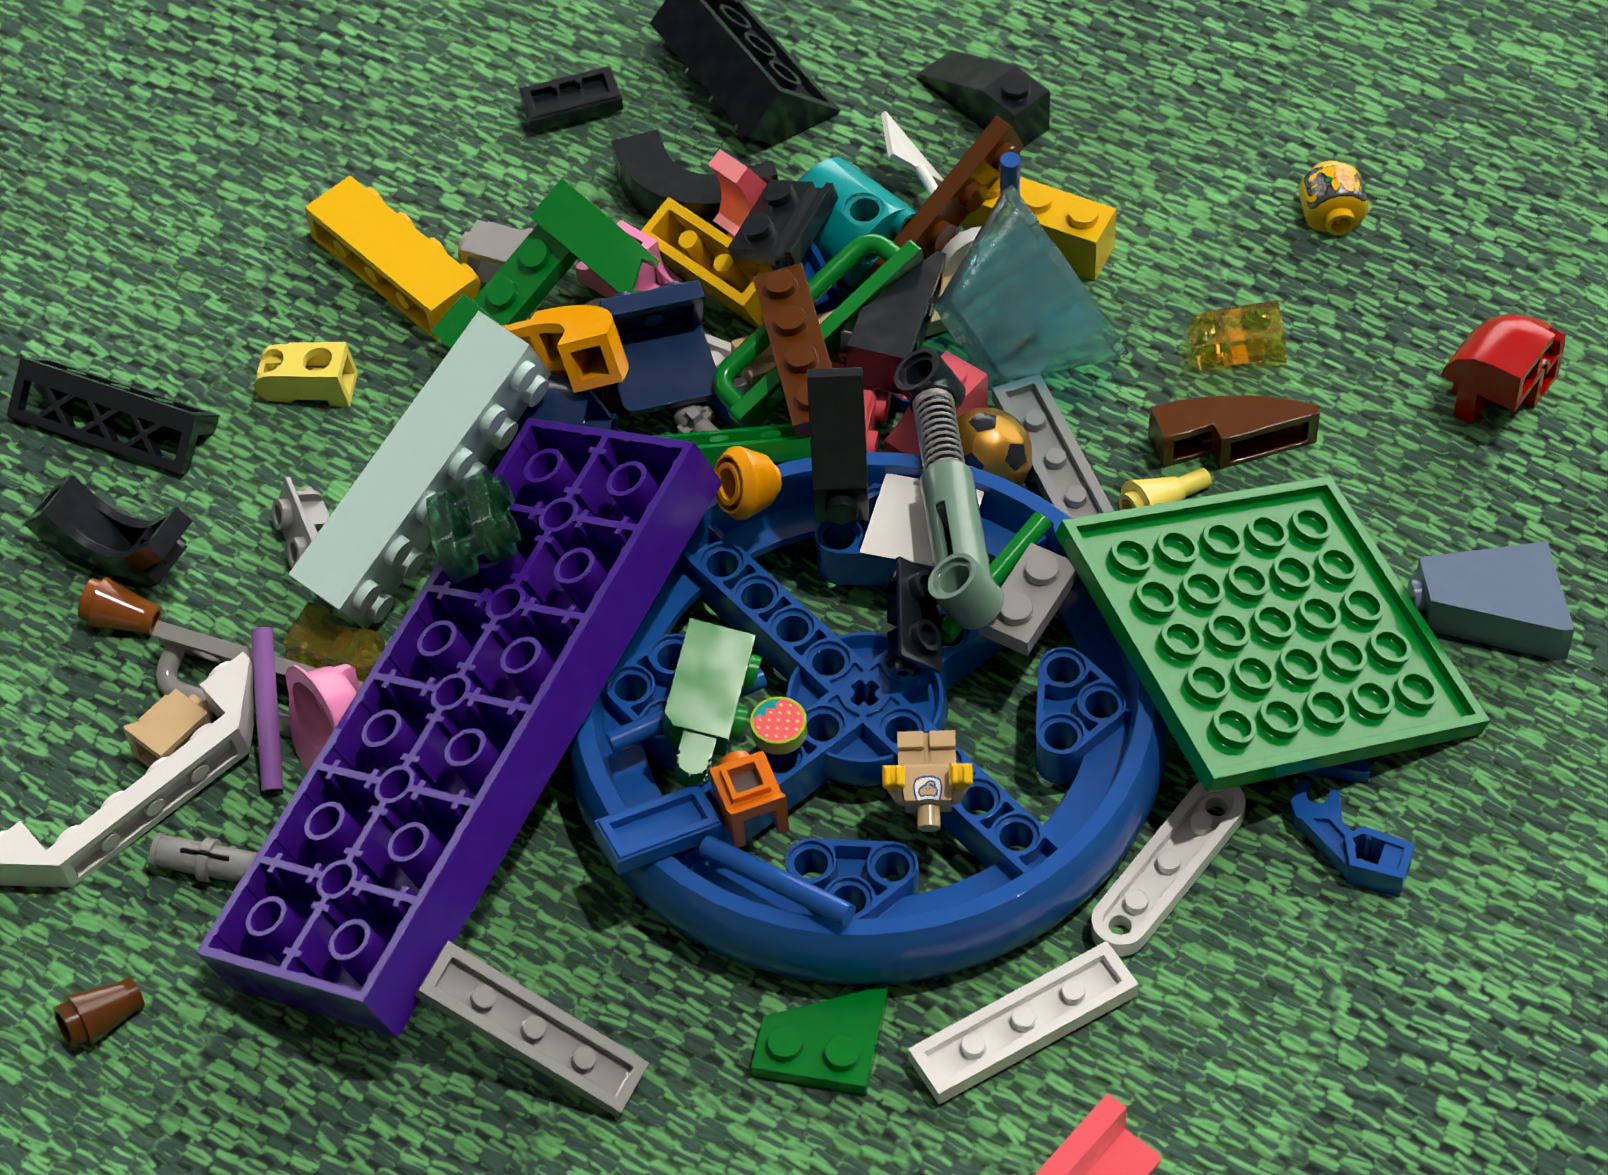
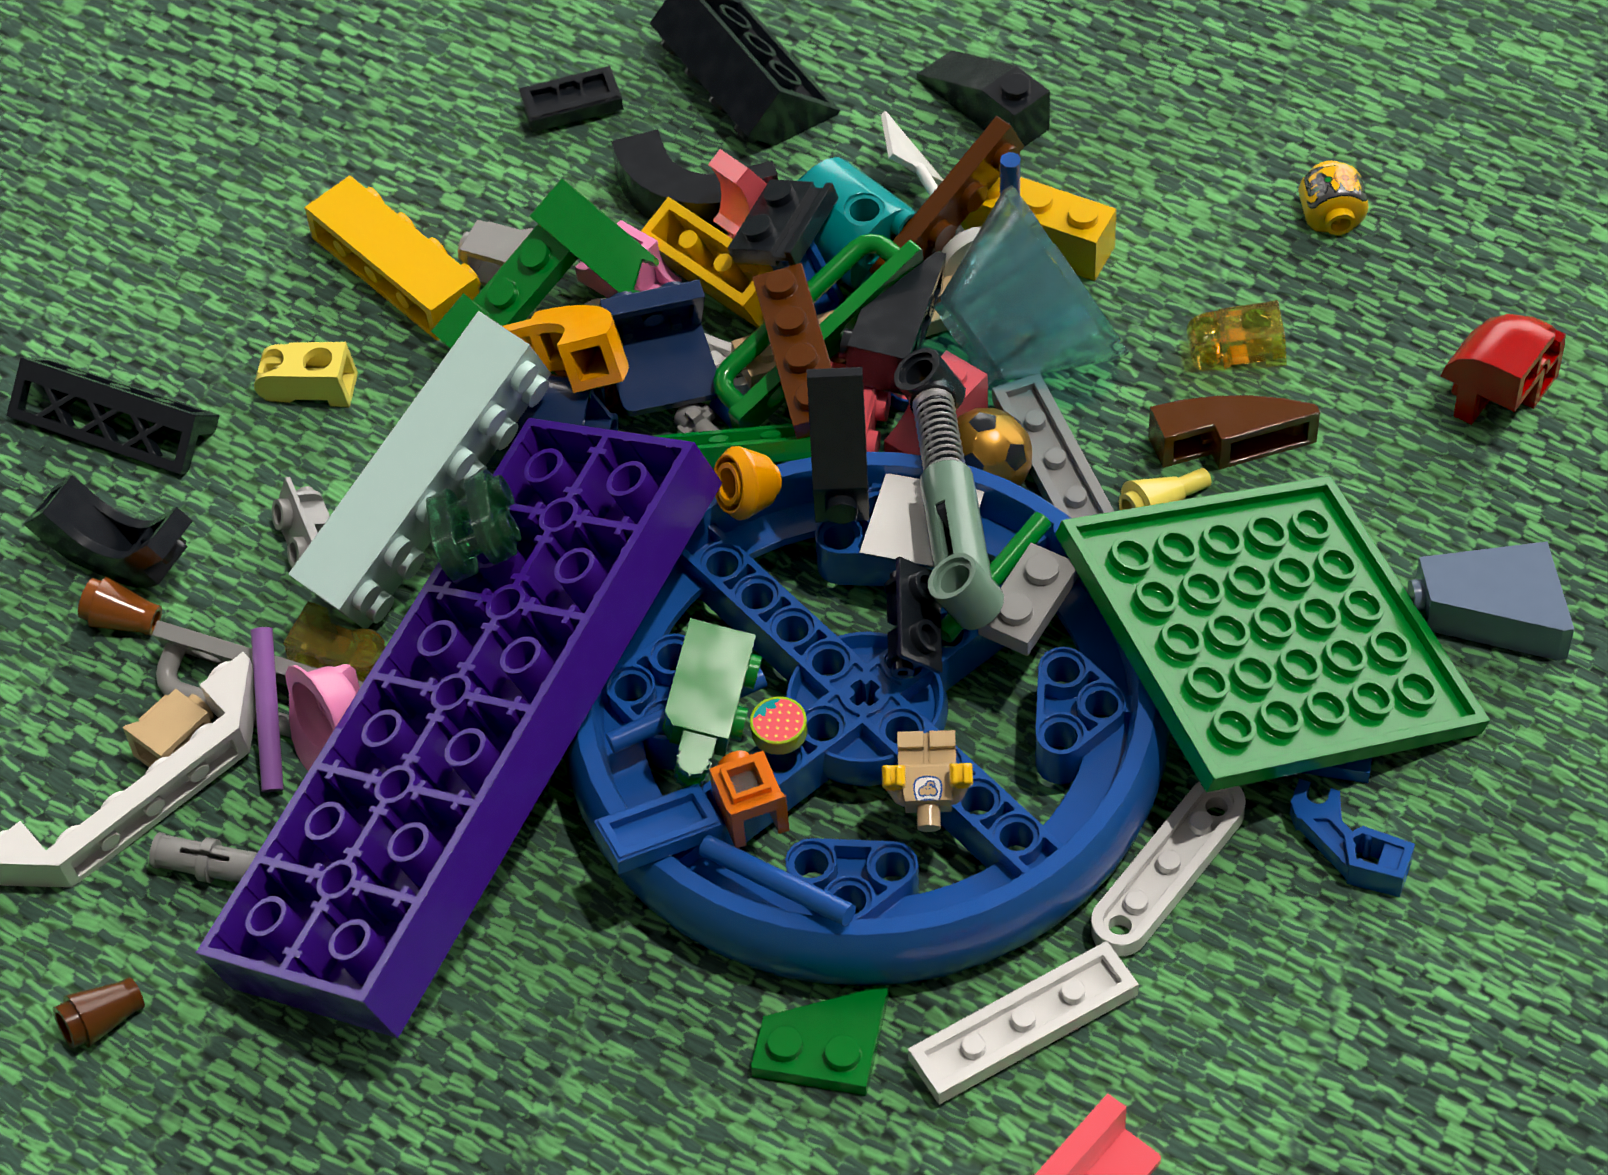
(532, 1029): light grey plate -> none

